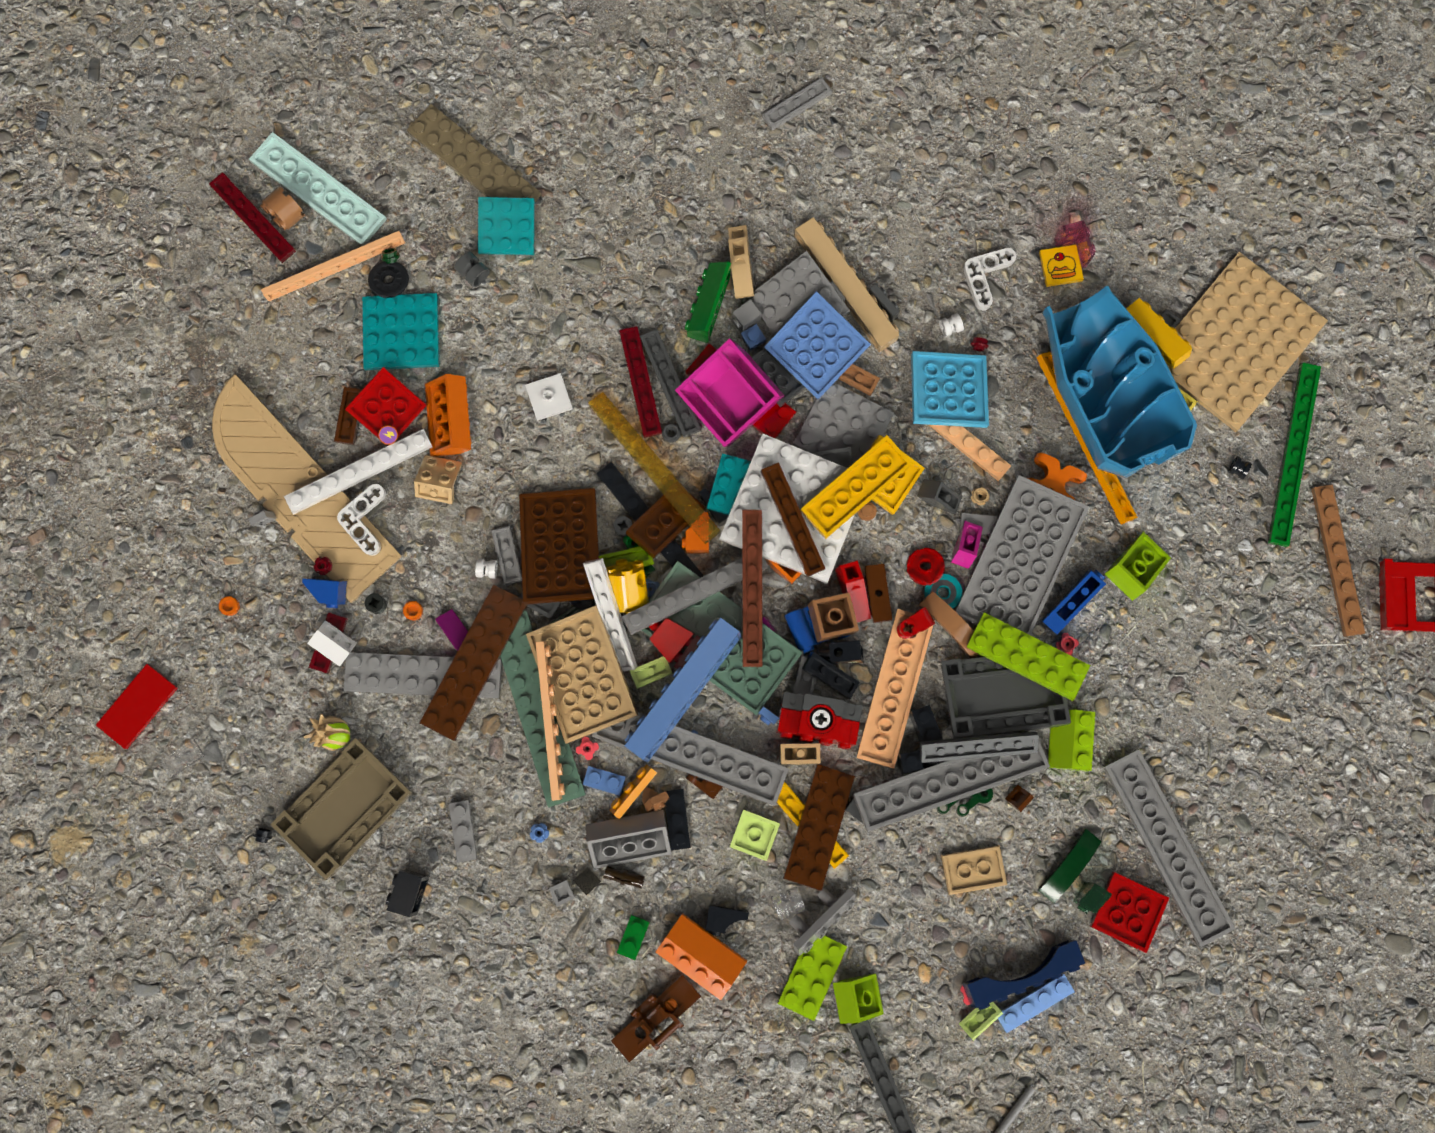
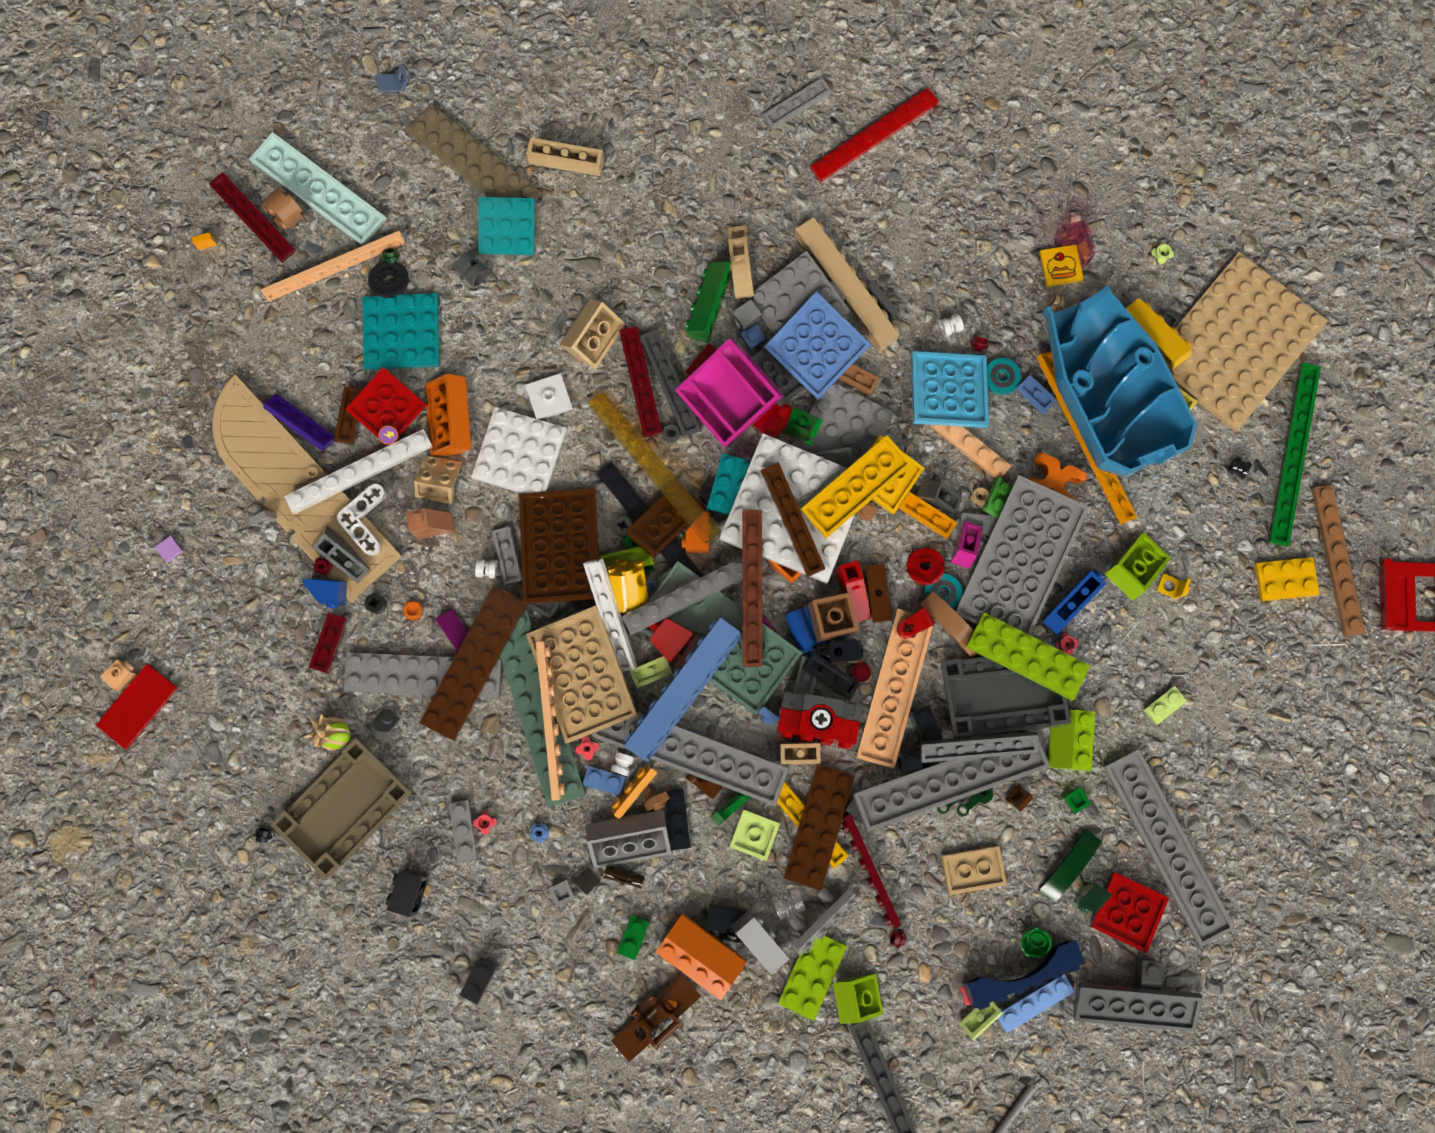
(119, 674): none -> light nougat brick
(169, 549): none -> lavender tile
(204, 241): none -> light orange tile
(229, 606): orange tile -> none
(299, 422): none -> dark purple plate
(332, 643): white hinge -> none
(340, 554): none -> dark grey slope
(383, 725): none -> dark grey plate
(392, 82): none -> sand blue bracket
(429, 523): none -> nougat slope
(479, 980): none -> black brick
(484, 817): none -> coral plate
(519, 452): none -> white plate
(565, 156): none -> tan brick
(592, 333): none -> tan slope
(622, 763): none -> white wheel
(729, 808): none -> green piece
(732, 940): none -> dark grey plate
(760, 941): none -> light grey brick
(803, 426): none -> green plate
(861, 672): none -> dark red plate
(873, 880): none -> dark red plate
(874, 135): none -> red plate
(897, 938): none -> dark red plate
(928, 515): none -> light orange plate
(981, 269): white beam -> none
(997, 497): none -> bright green plate
(1007, 367): none -> teal tile
(1036, 394): none -> medium blue plate
(1036, 942): none -> green hair
(1056, 303): none -> tan plate
(1077, 800): none -> green plate
(1137, 1007): none -> dark grey plate
(1148, 974): none -> dark grey slope
(1165, 705): none -> yellowish green plate
(1166, 249): none -> yellowish green plate
(1180, 587): none -> yellow bracket
(1286, 579): none -> yellow plate

